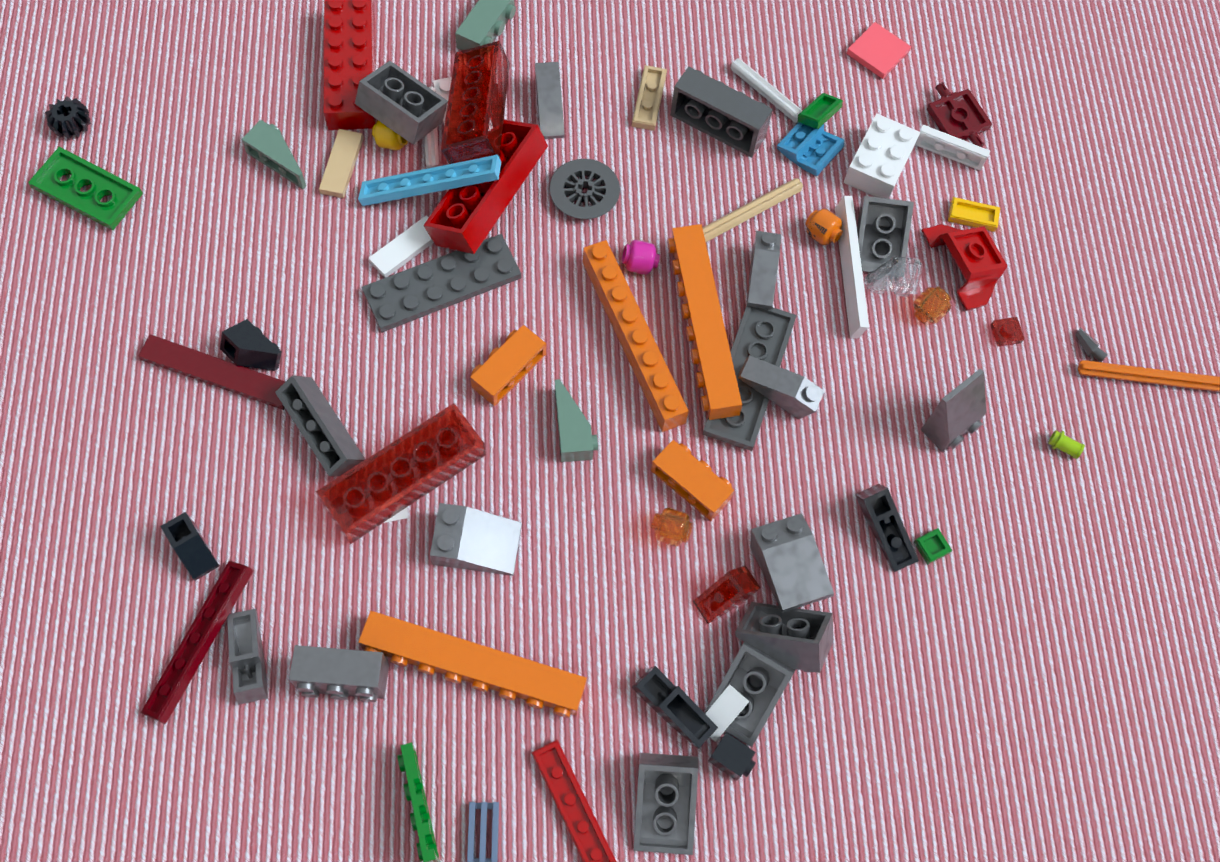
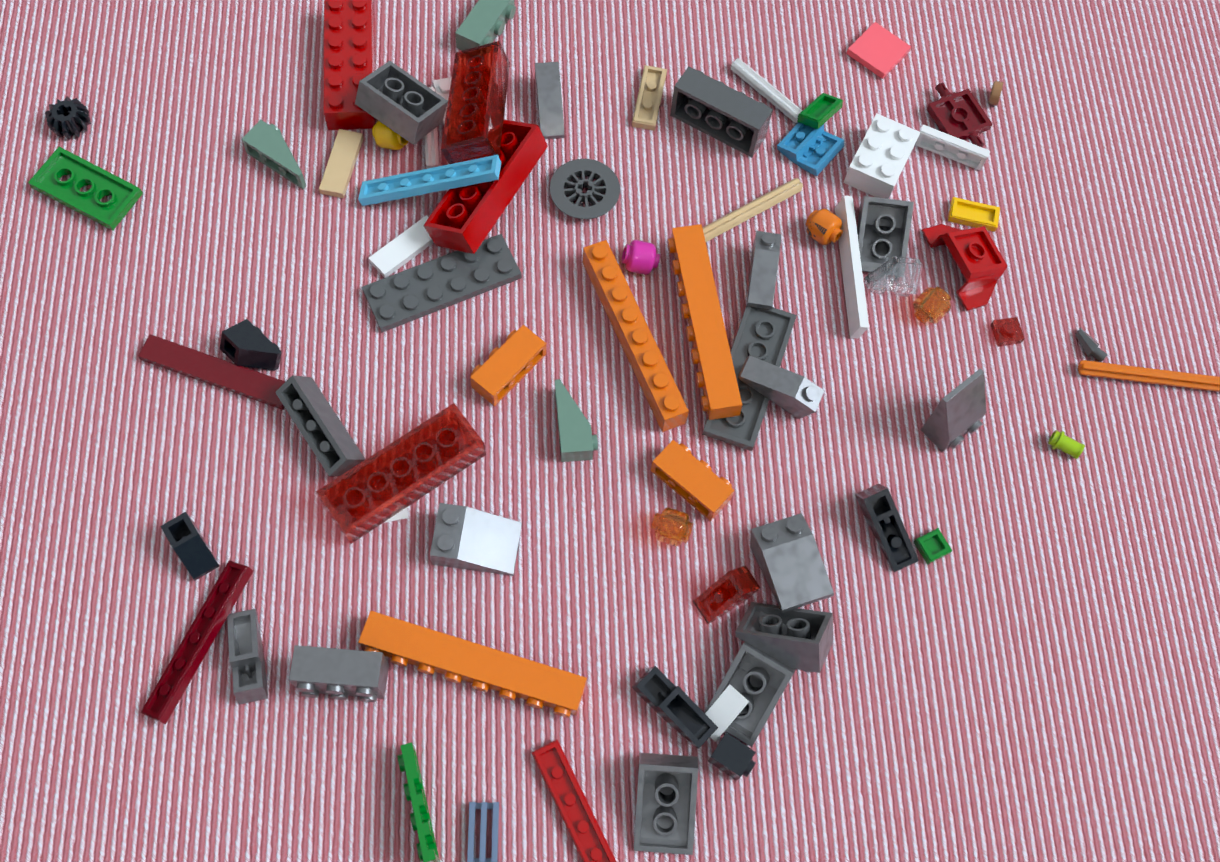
(995, 93): none -> medium nougat tile

